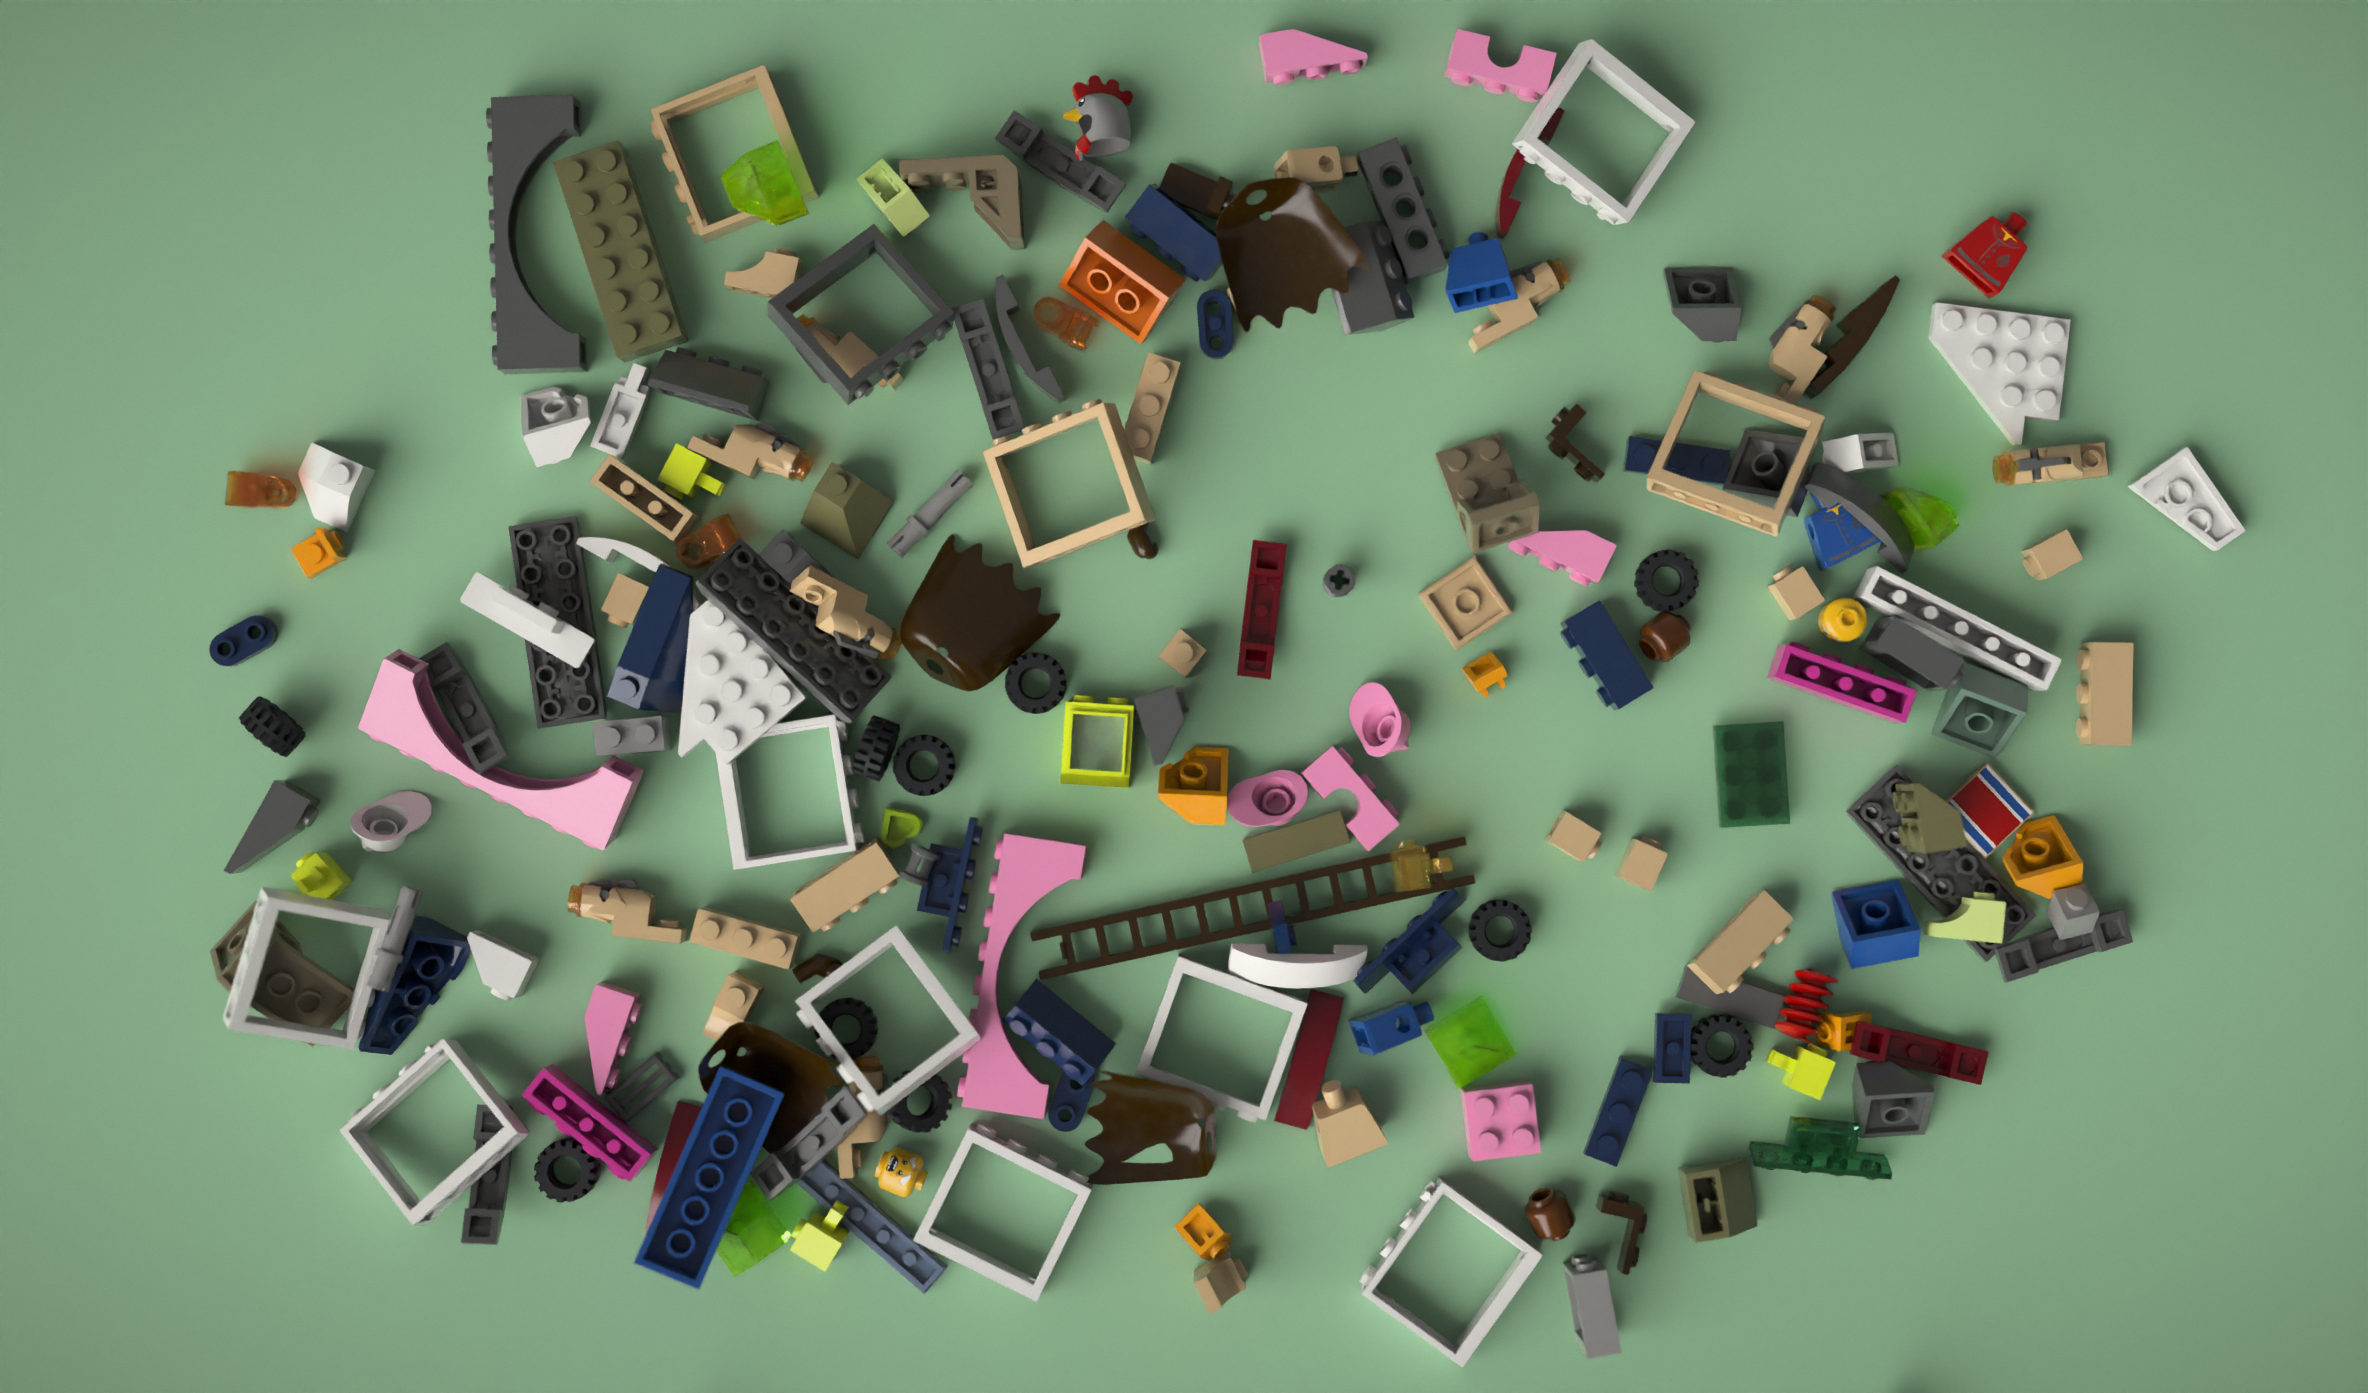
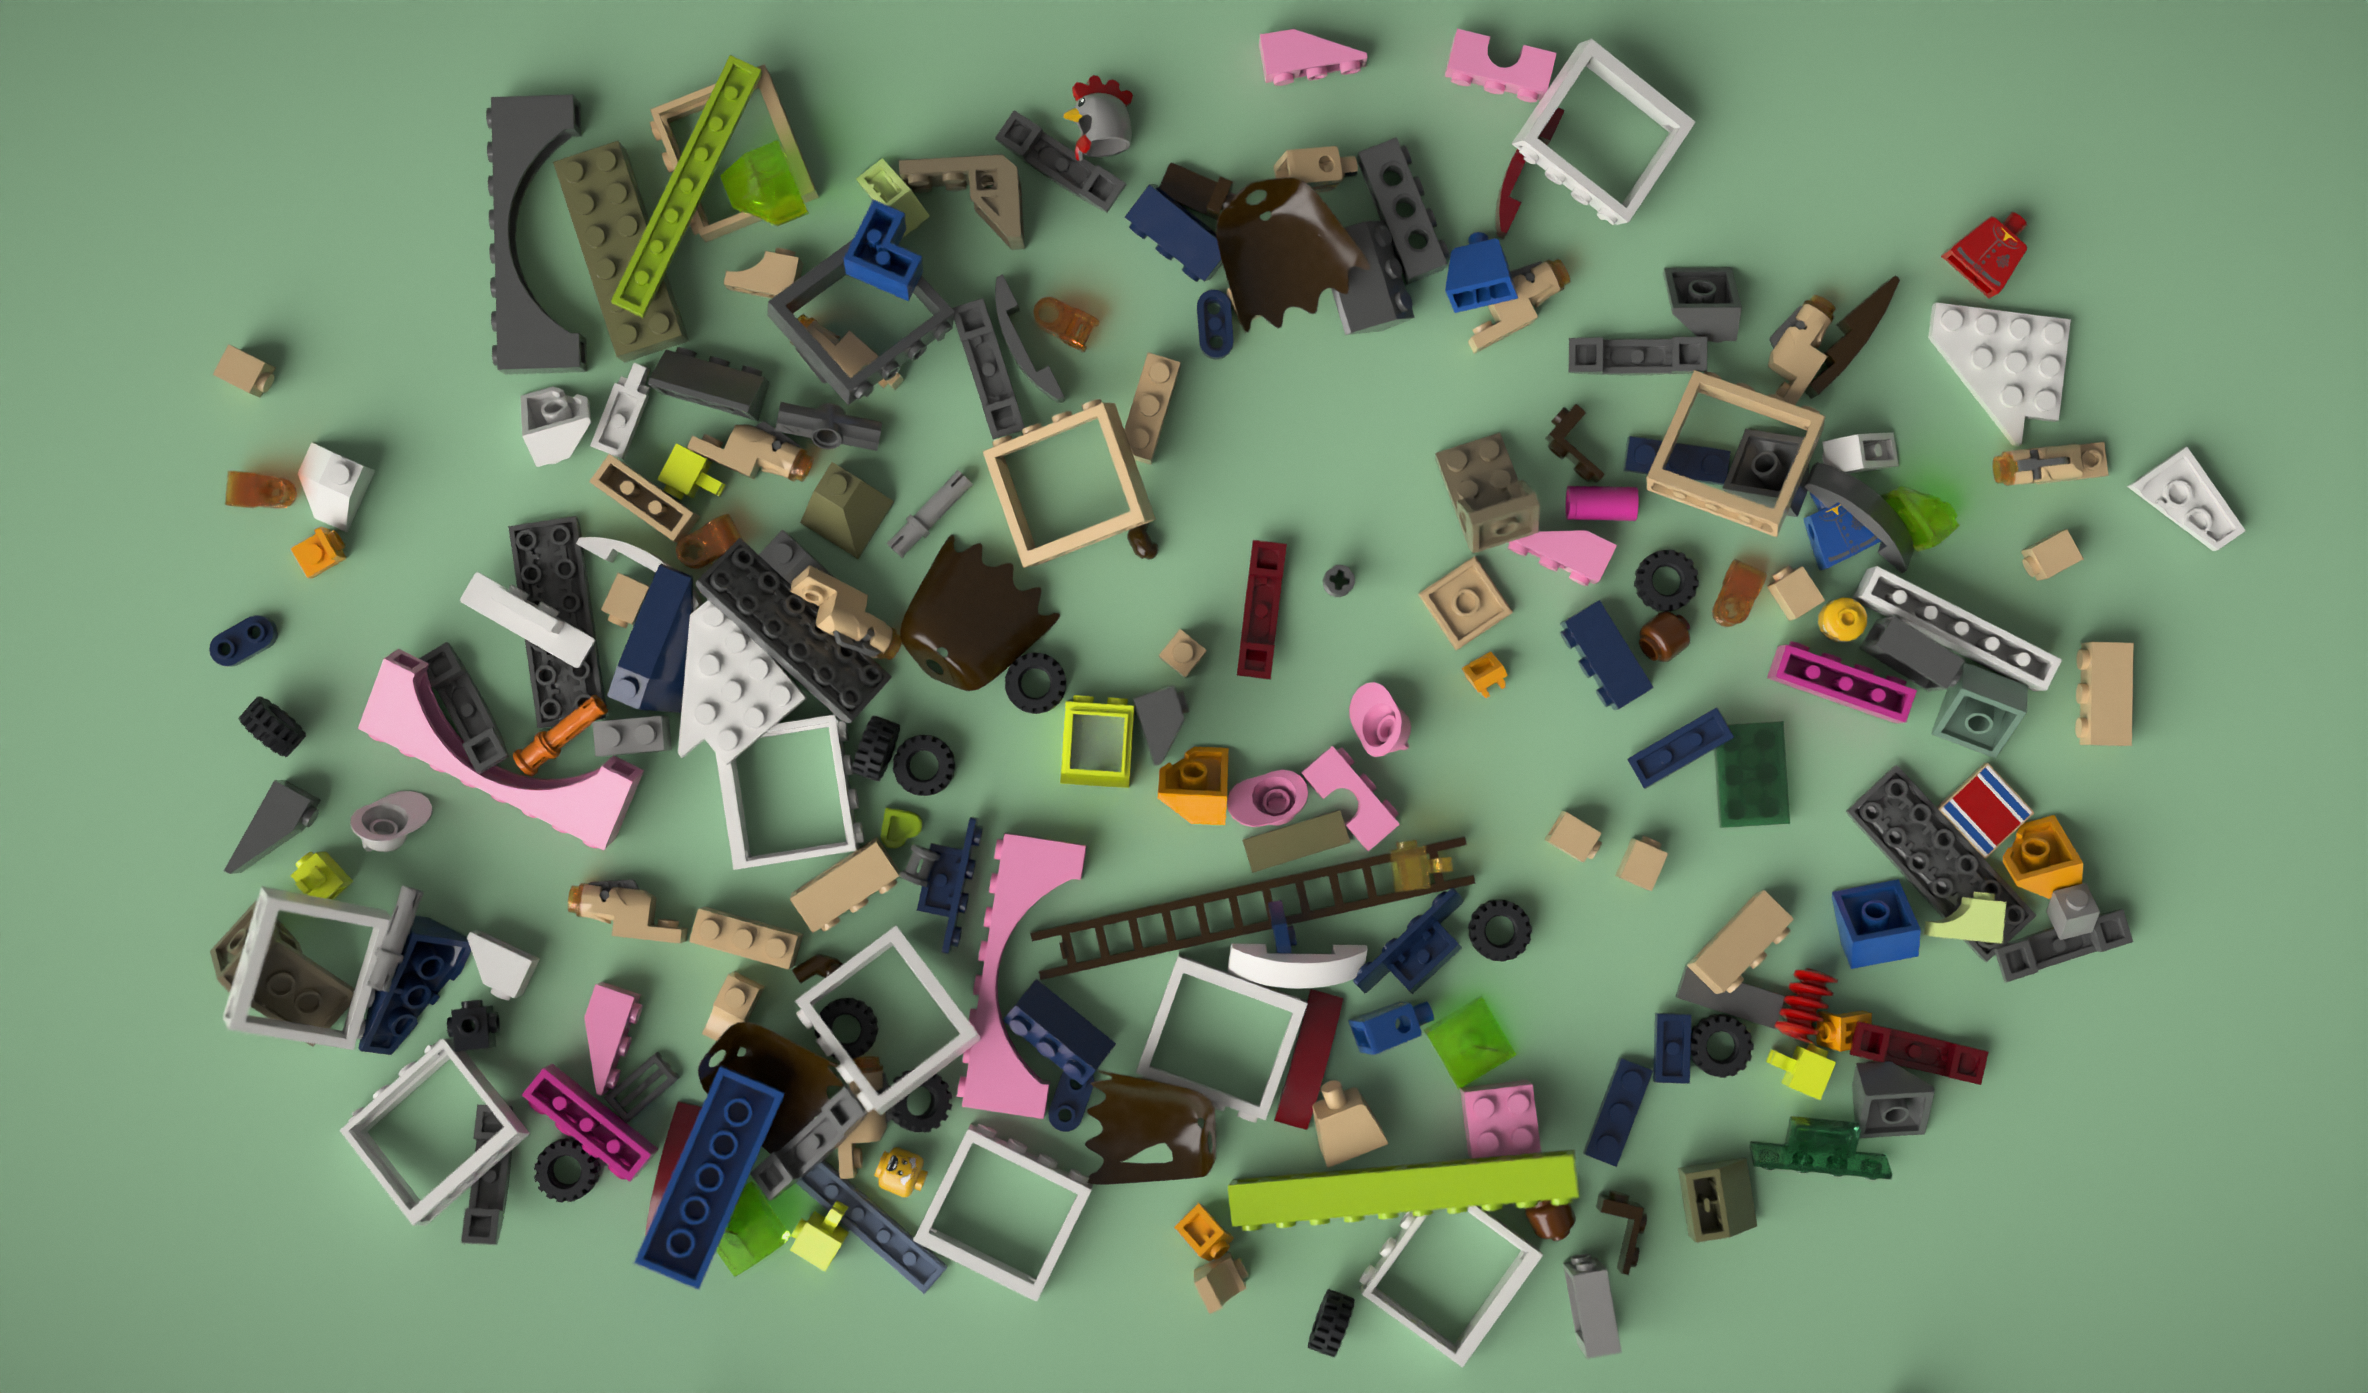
(245, 371): none -> tan brick
(461, 1029): none -> black brick
(549, 744): none -> orange pin
(686, 186): none -> lime plate
(828, 426): none -> dark grey piece
(876, 254): none -> blue brick
(1121, 281): orange slope -> none
(1331, 1323): none -> black tyre
(1404, 1188): none -> lime brick
(1601, 503): none -> dark pink pin
(1637, 356): none -> dark grey slope
(1681, 748): none -> dark blue plate
(1740, 588): none -> clear orange piece
(1927, 820): olive slope -> none

